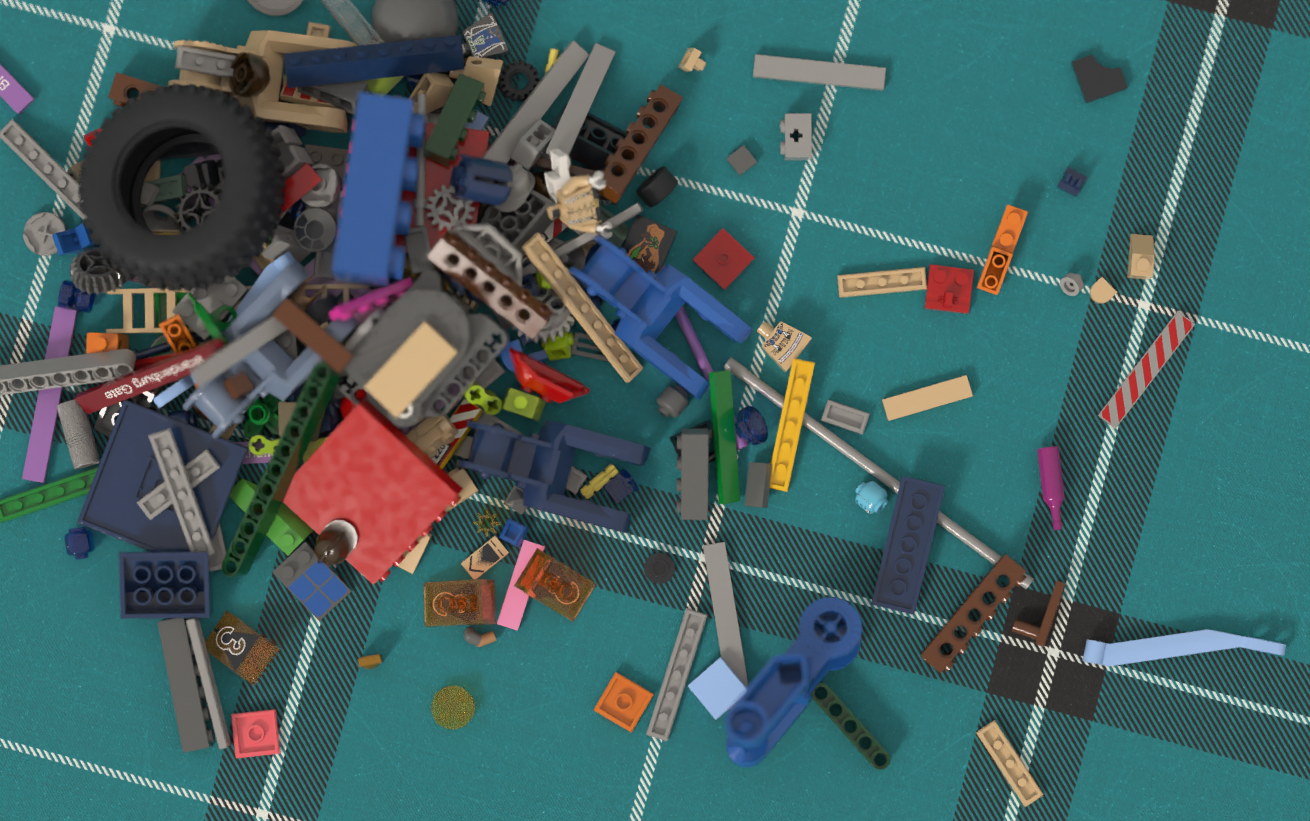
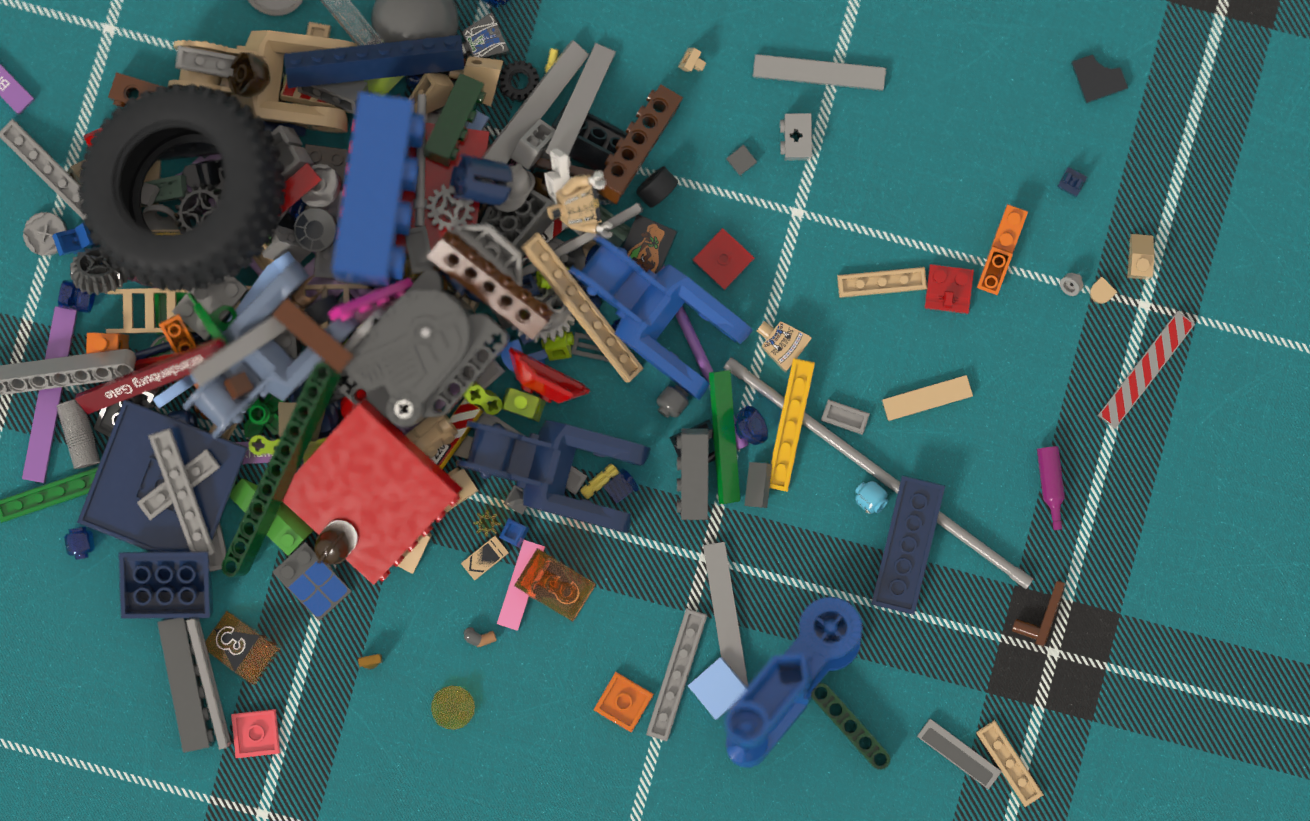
(411, 369): tan tile -> none
(459, 603): clear orange slope -> none
(659, 568): black piece -> none
(932, 652): reddish brown brick -> none
(959, 753): none -> tile
(1172, 646): light blue piece -> none

